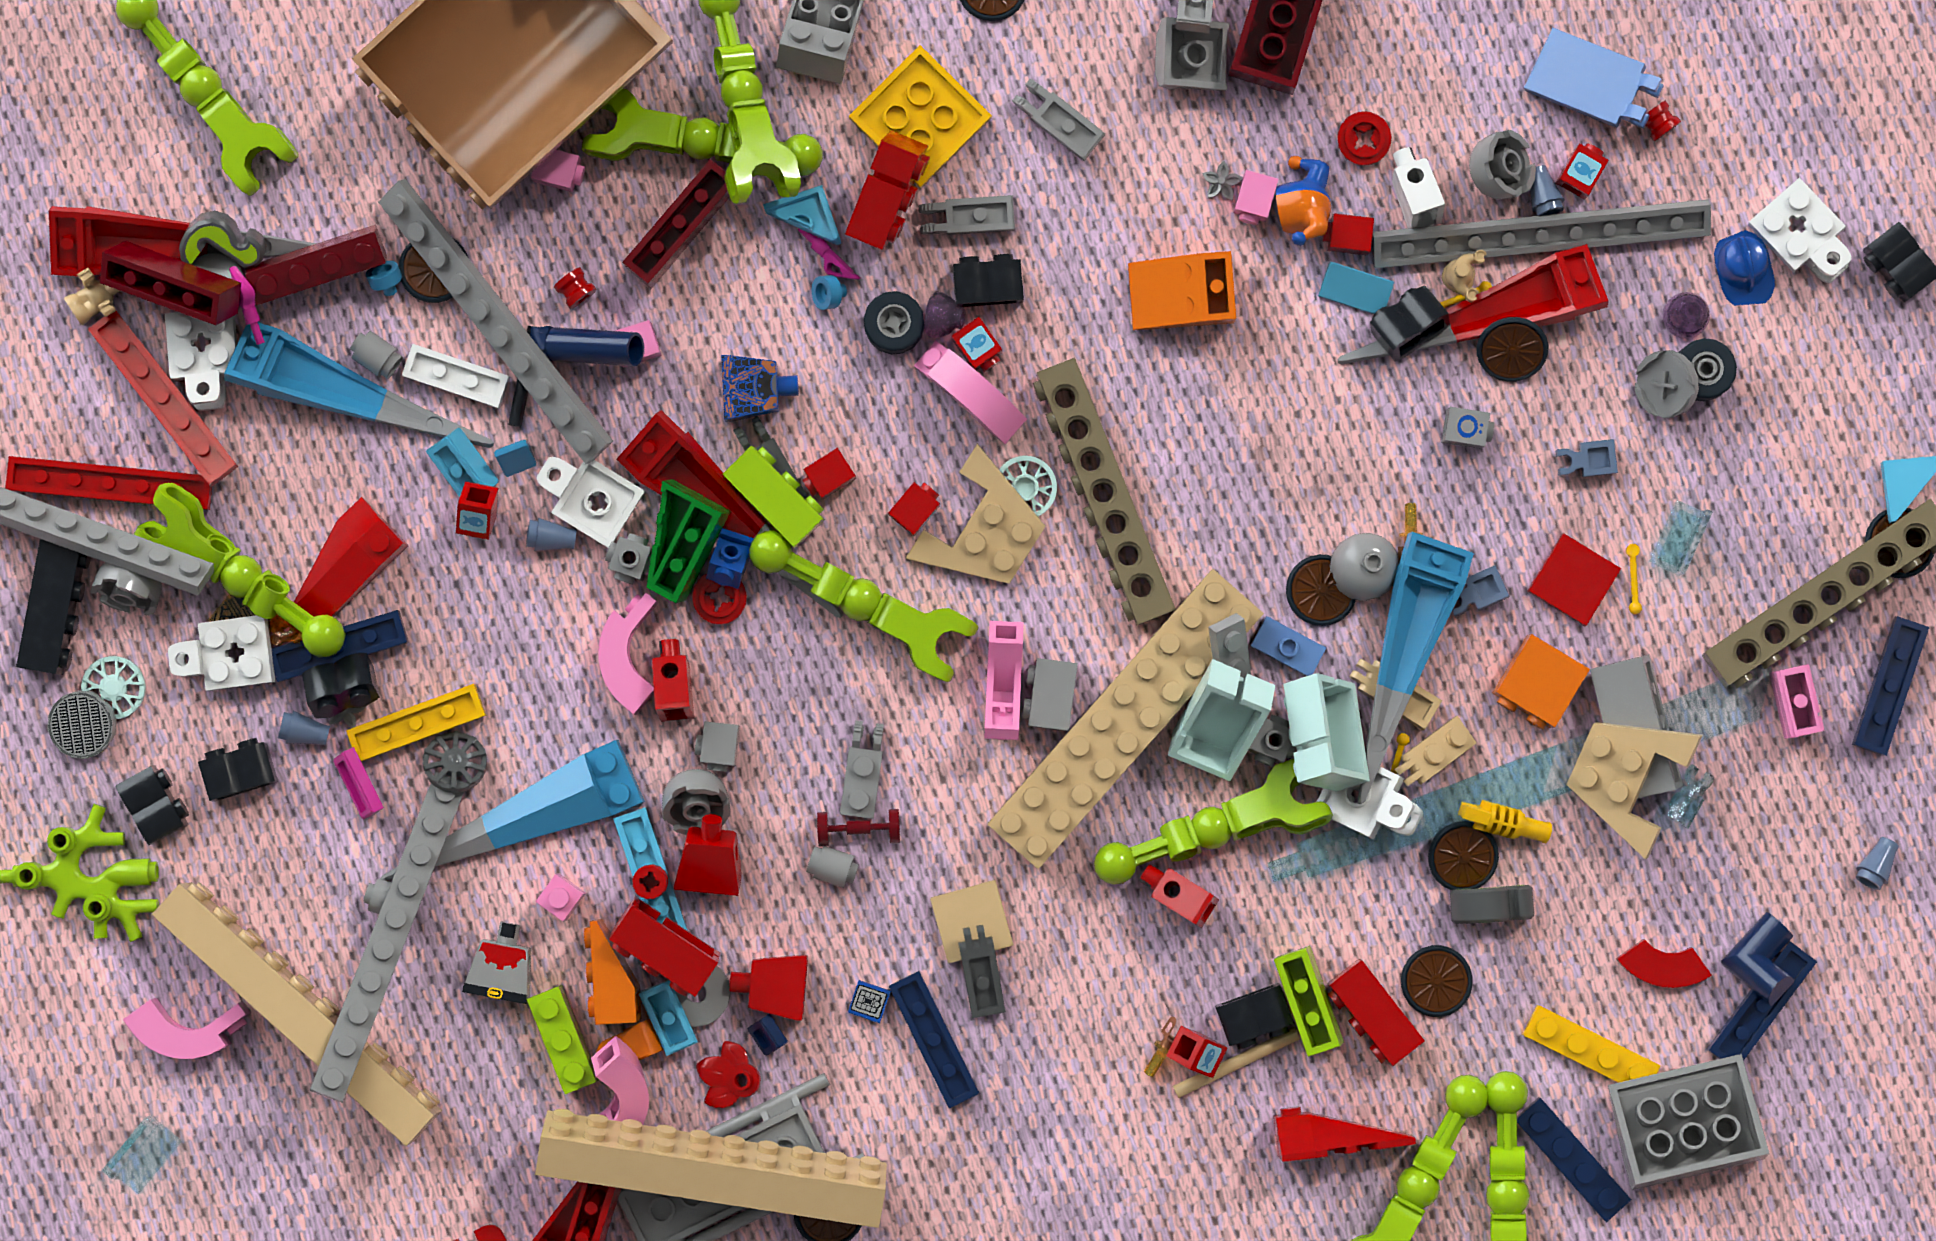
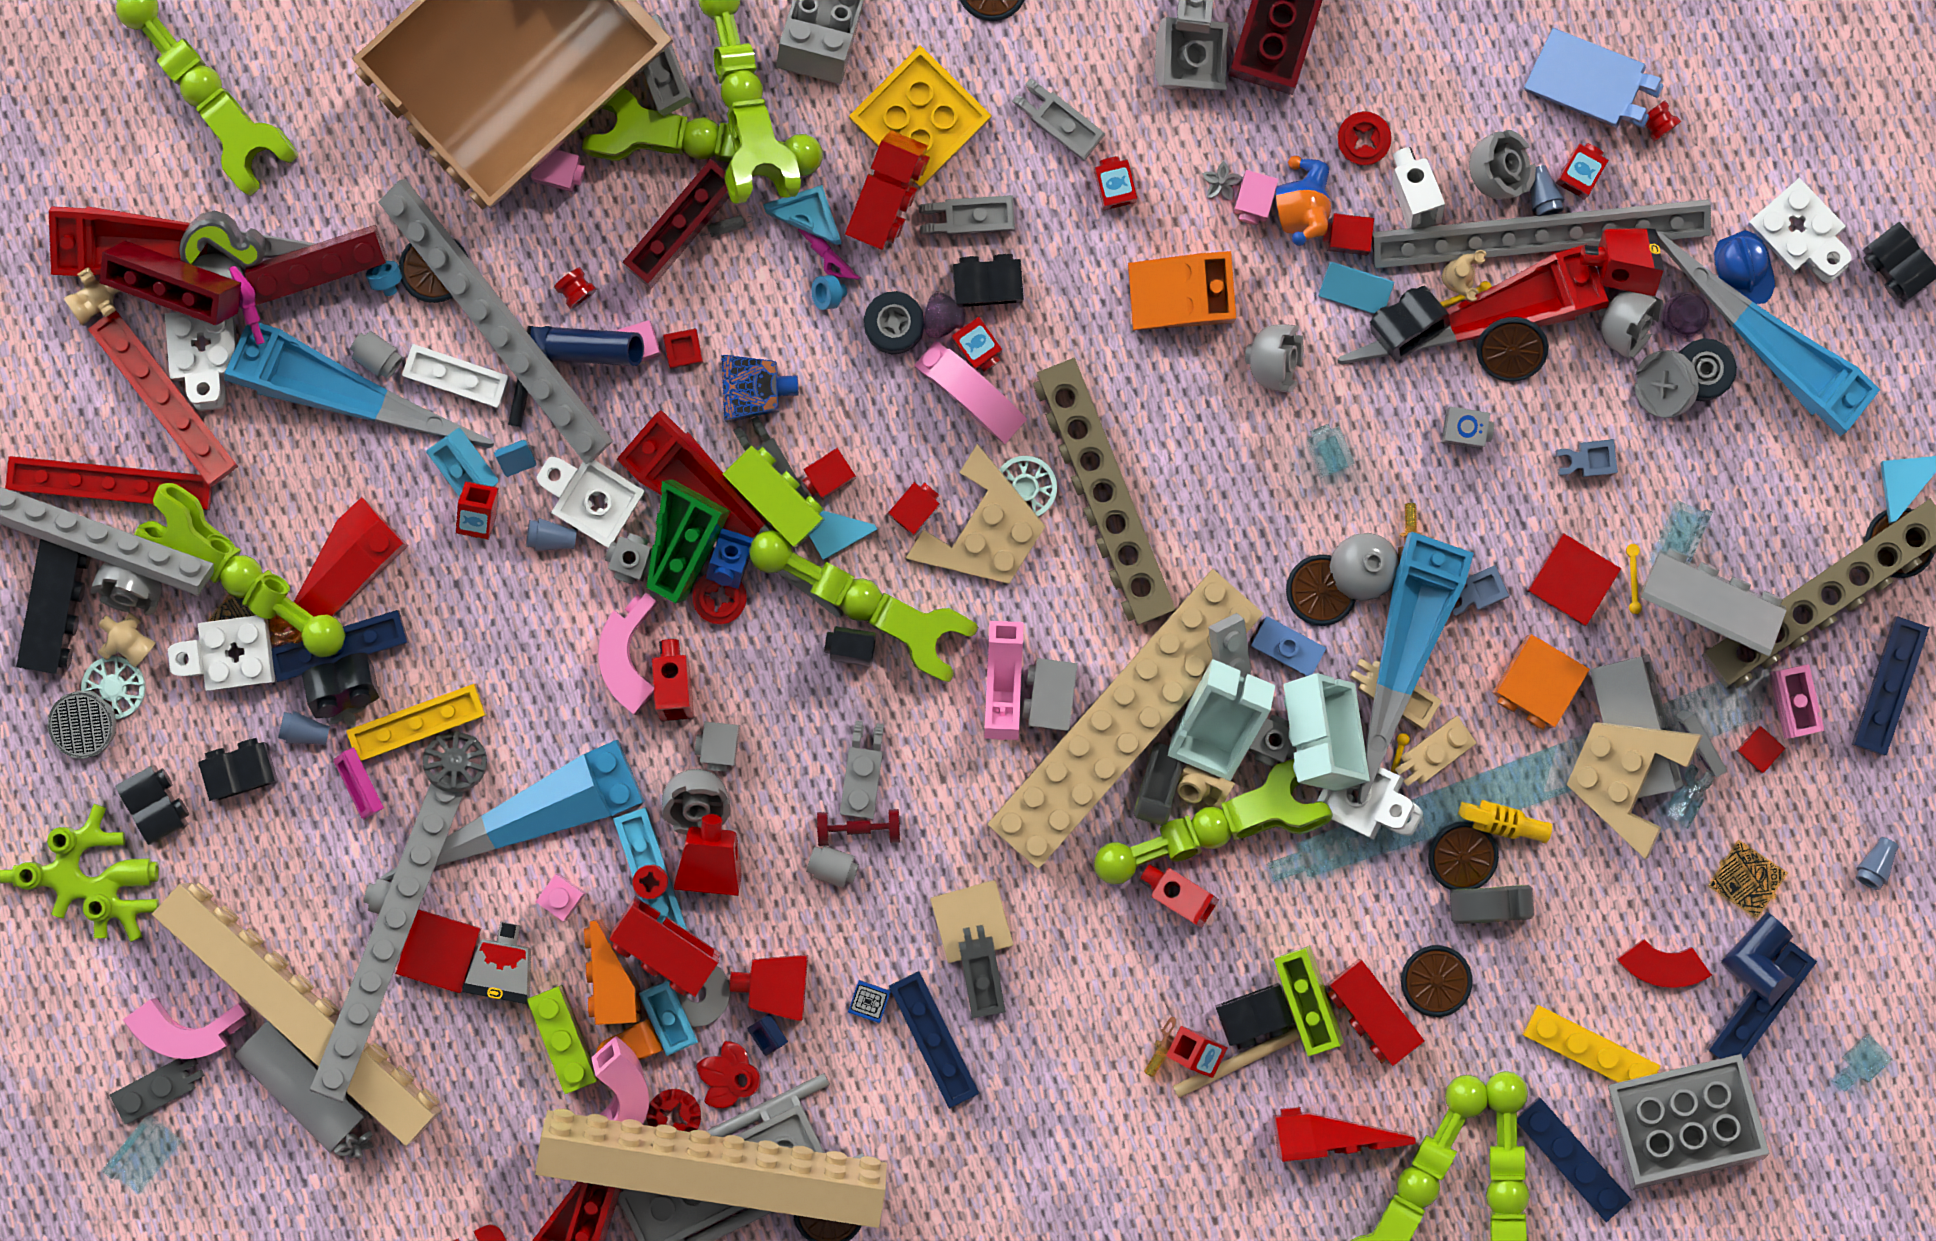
(125, 639): none -> tan piece
(155, 1089): none -> dark grey hinge
(288, 1078): none -> light grey brick
(354, 1145): none -> light grey plant
(438, 951): none -> red tile
(667, 80): none -> light grey plate
(668, 1100): none -> red gear
(683, 348): none -> red tile
(726, 226): none -> light grey piece
(838, 533): none -> medium azure tile
(850, 646): none -> black brick
(1115, 183): none -> brick
(1158, 786): none -> dark grey animal
(1201, 785): none -> tan plate
(1275, 356): none -> light grey cylinder
(1329, 450): none -> clear light blue brick
(1627, 260): none -> red torso
(1629, 320): none -> light grey cylinder
(1705, 749): none -> light grey tile
(1714, 601): none -> light grey slope
(1747, 879): none -> clear yellow piece
(1760, 749): none -> red tile
(1811, 372): none -> dark azure plate
(1864, 1061): none -> clear light blue plate

